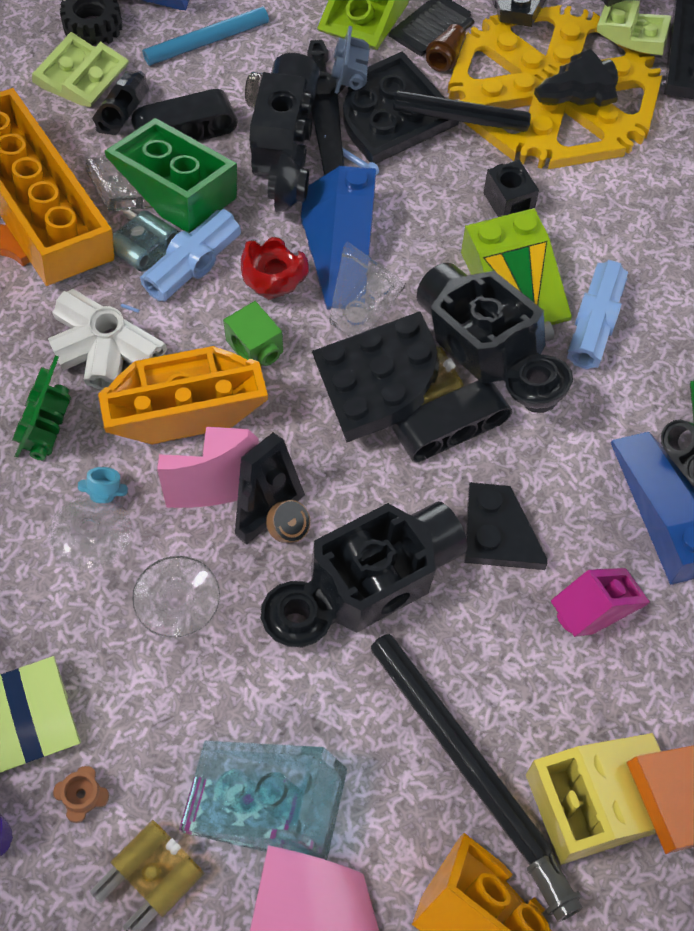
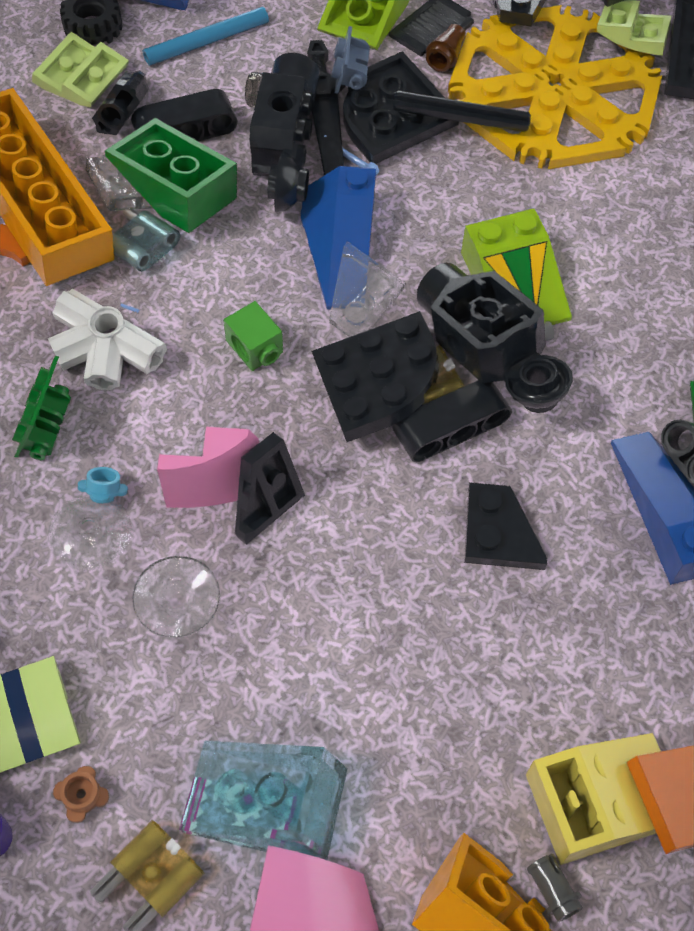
(182, 395): light orange wedge -> none
(190, 255): light blue piece -> none
(272, 268): red hair -> none
(288, 520): black tile -> none
(365, 572): black brick -> none
(461, 750): black axle -> none
(510, 188): black brick -> none
(581, 82): black rock -> none
(597, 315): light blue piece -> none
(598, 600): dark pink slope -> none

